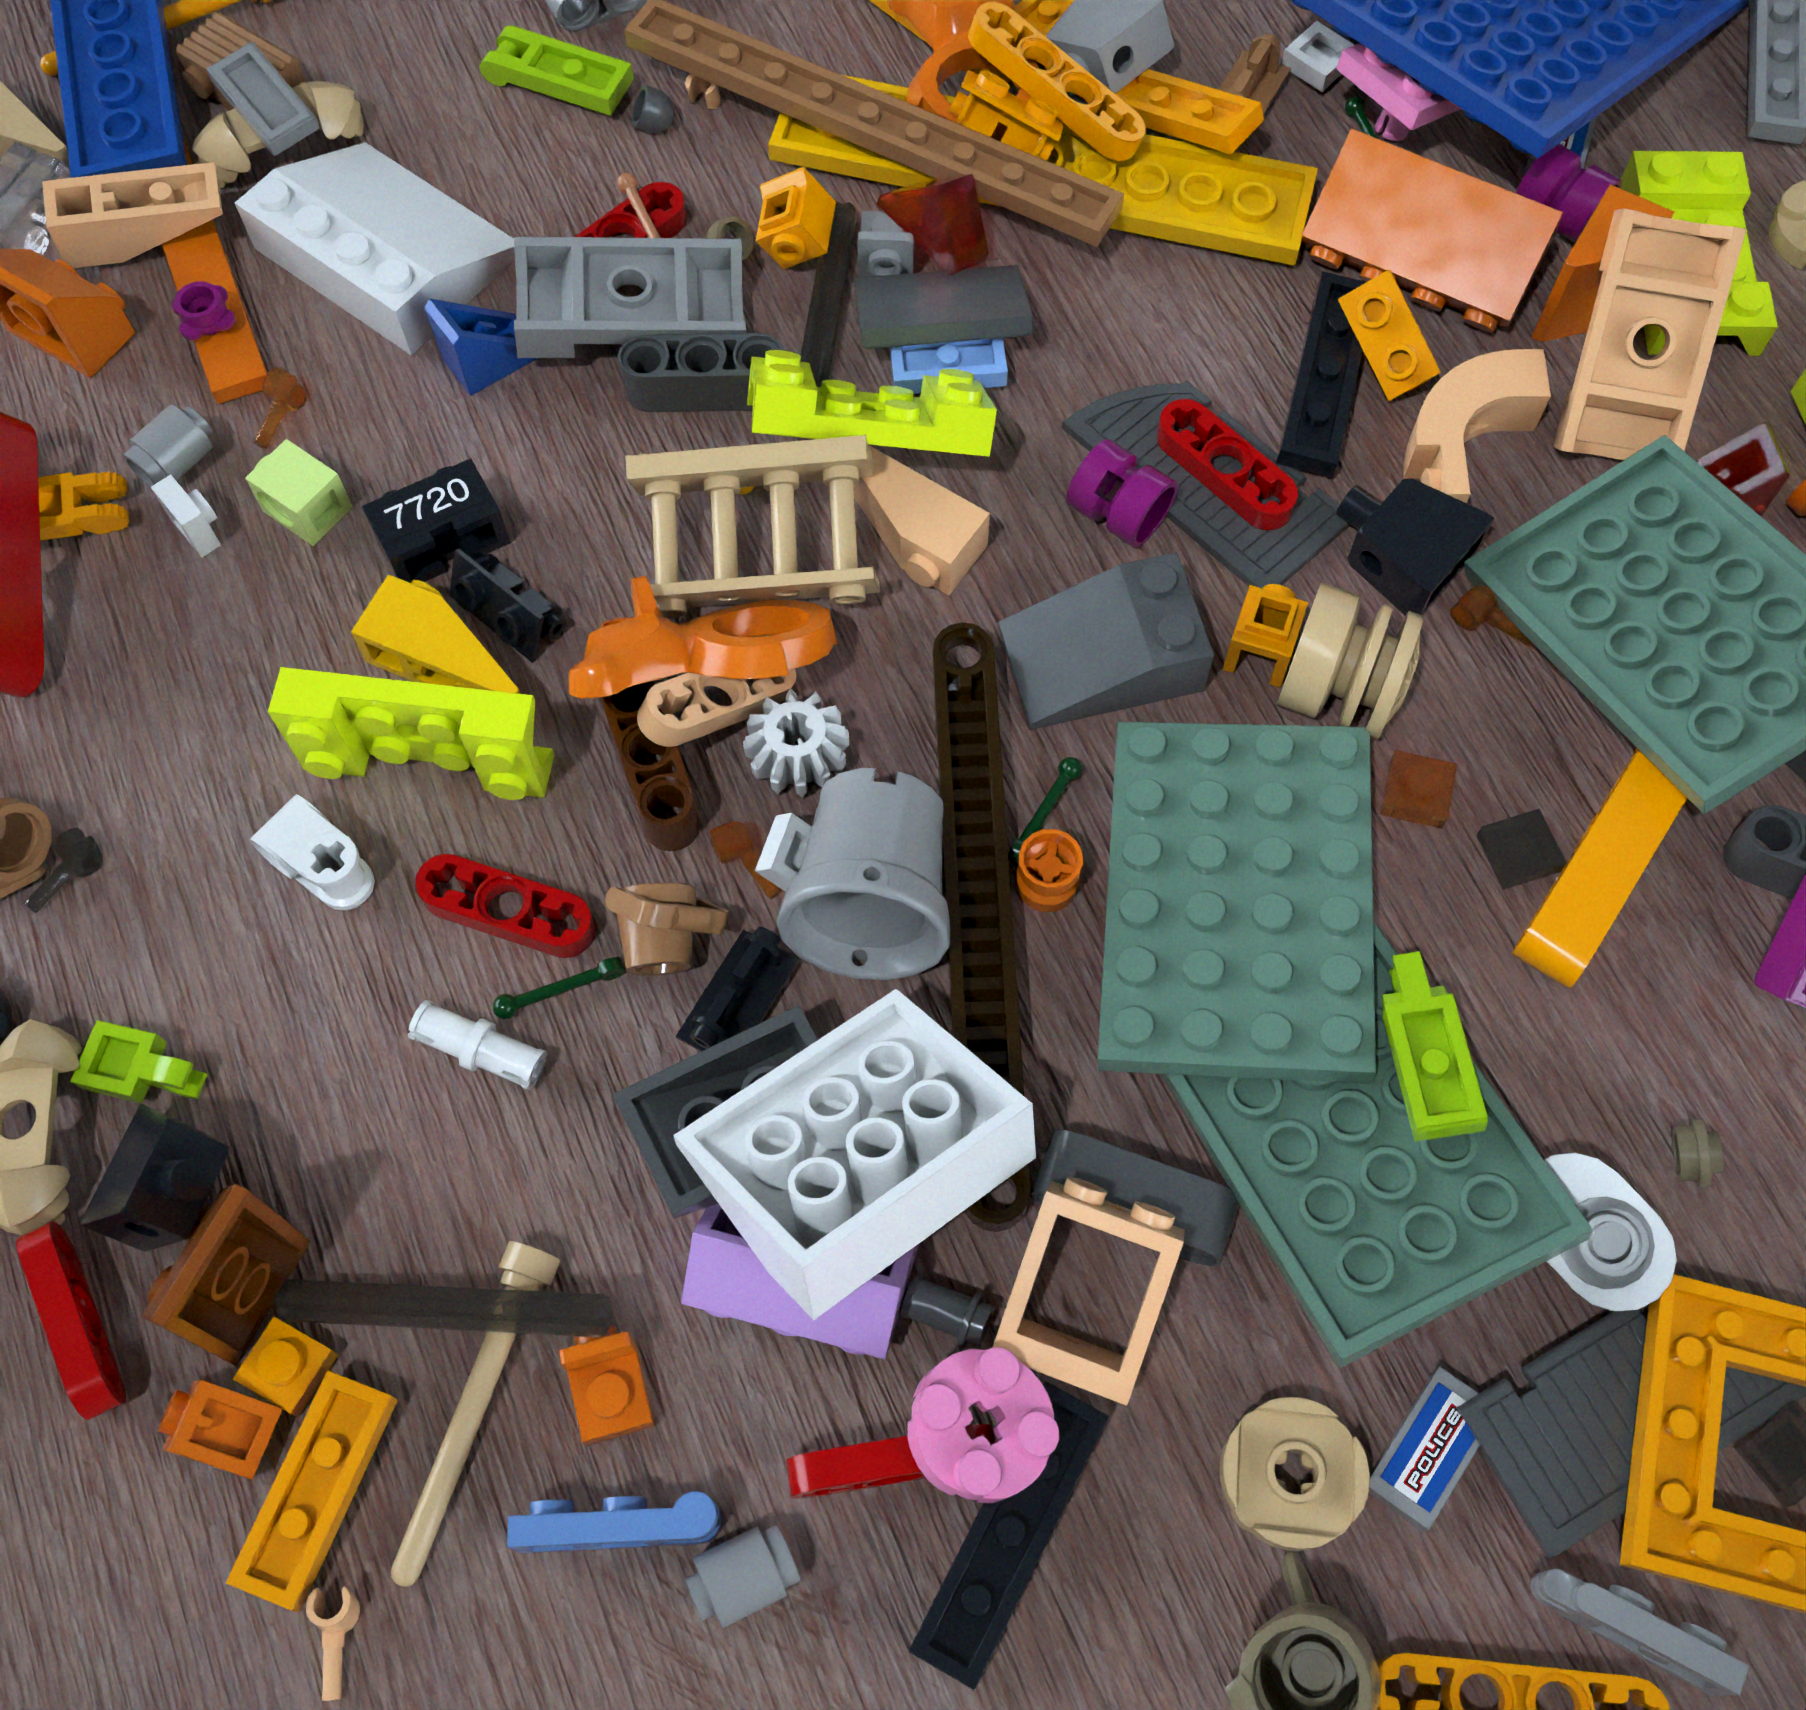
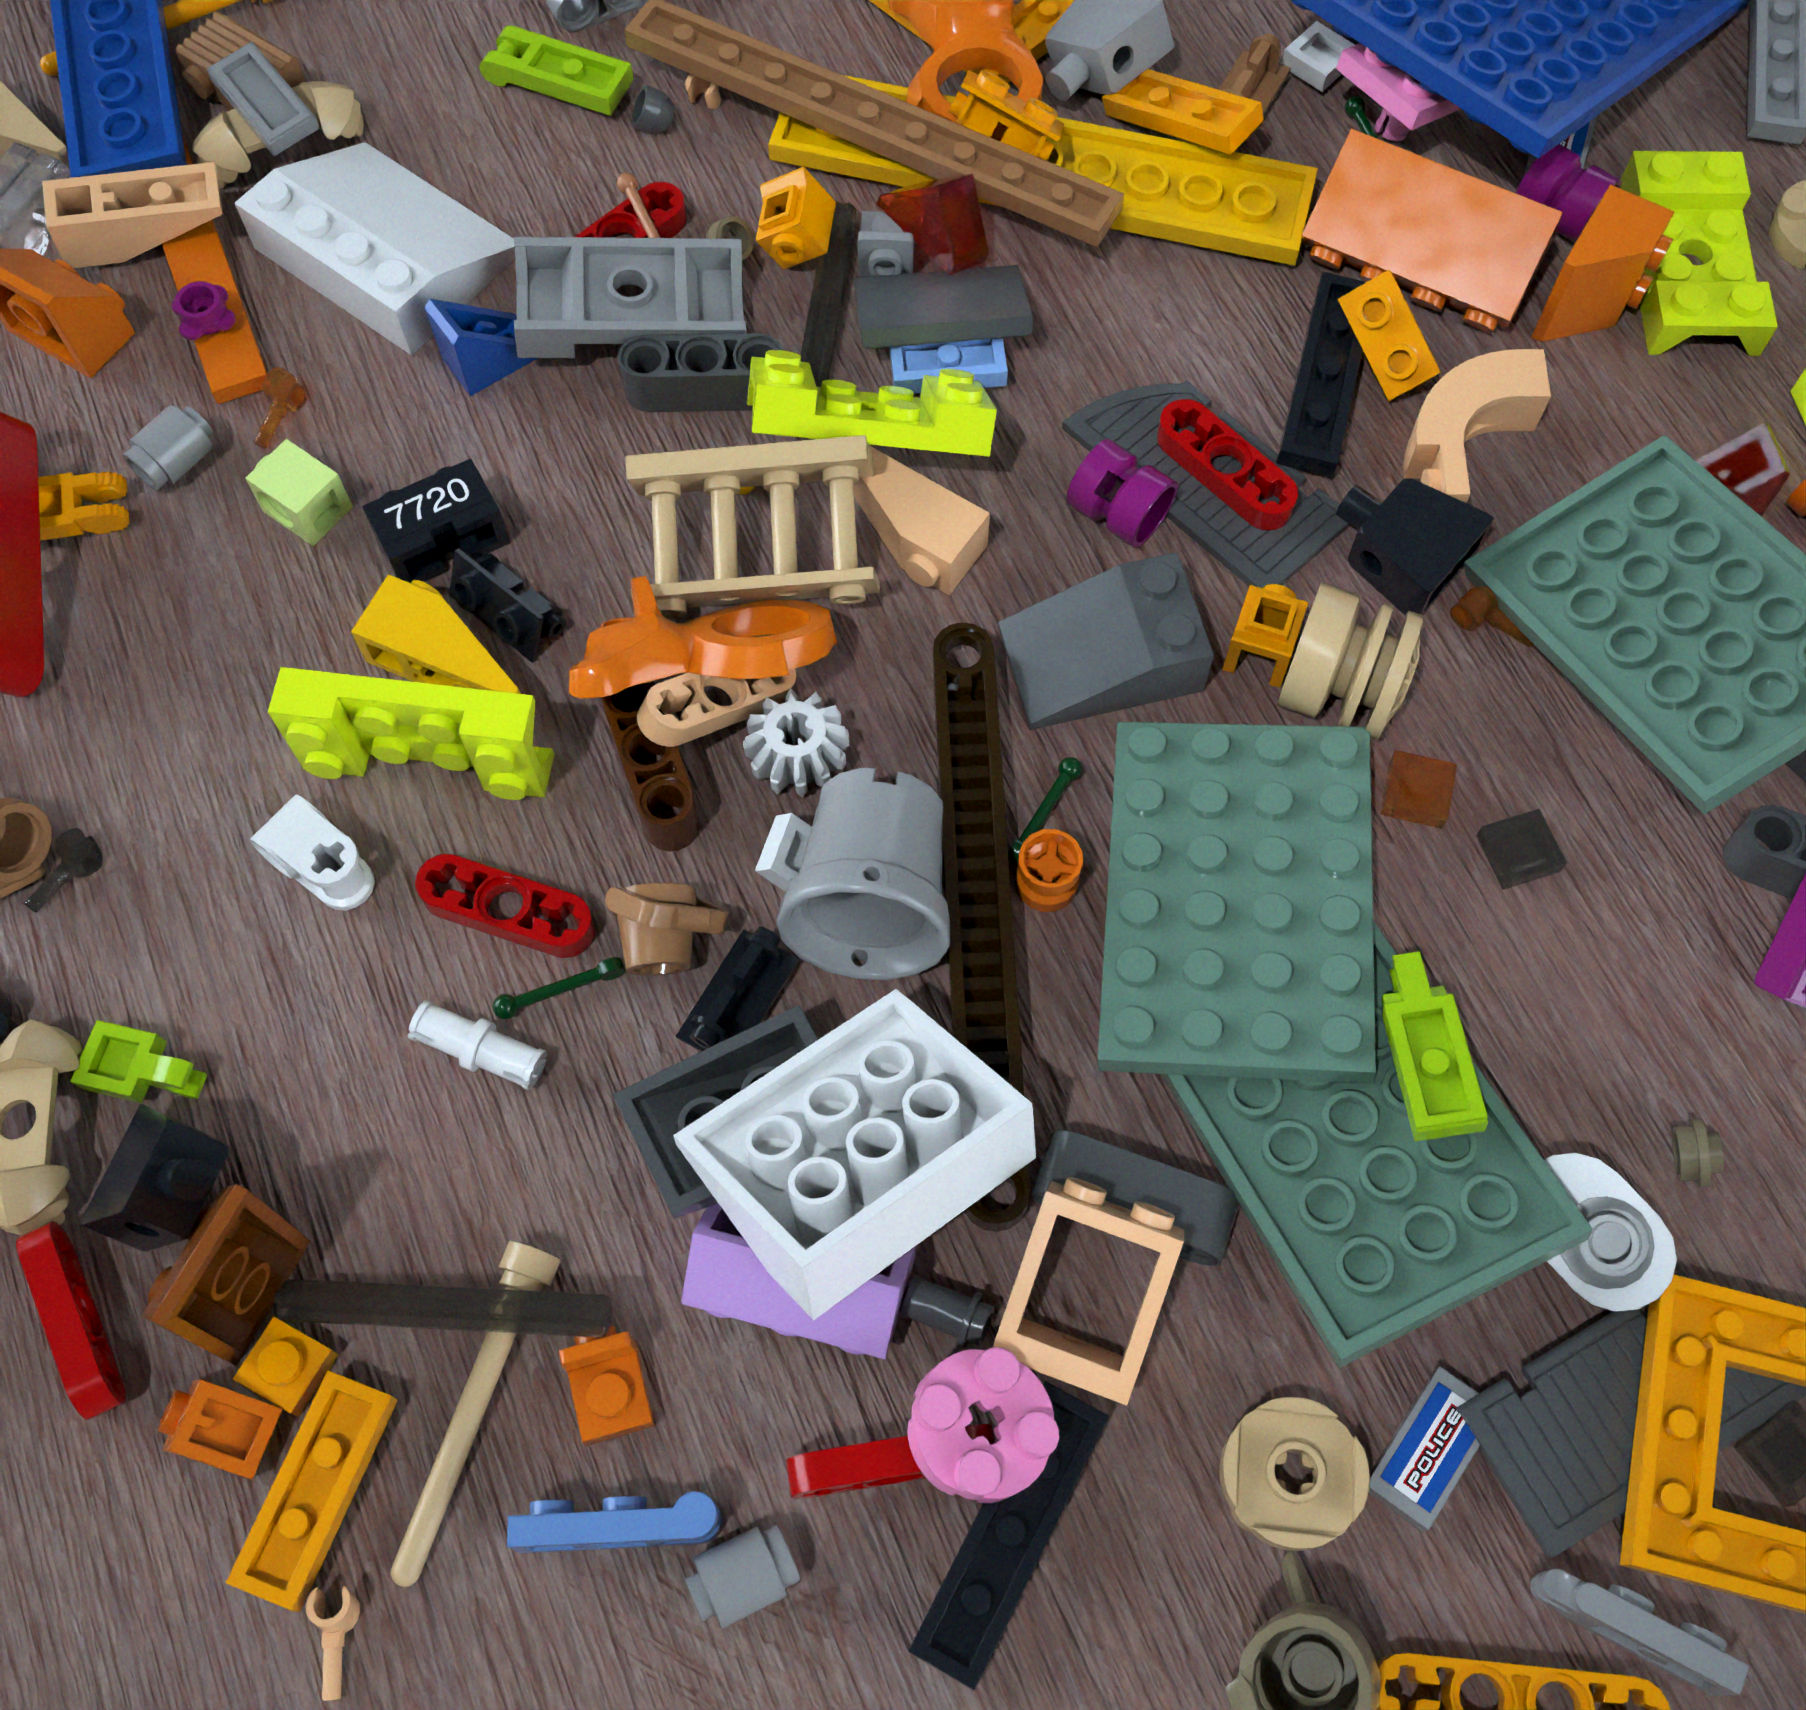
(189, 514): white plate -> none
(733, 841): clear orange hand -> none
(996, 34): light orange beam -> none
(1601, 872): light orange beam -> none
(1661, 276): light nougat piece -> none

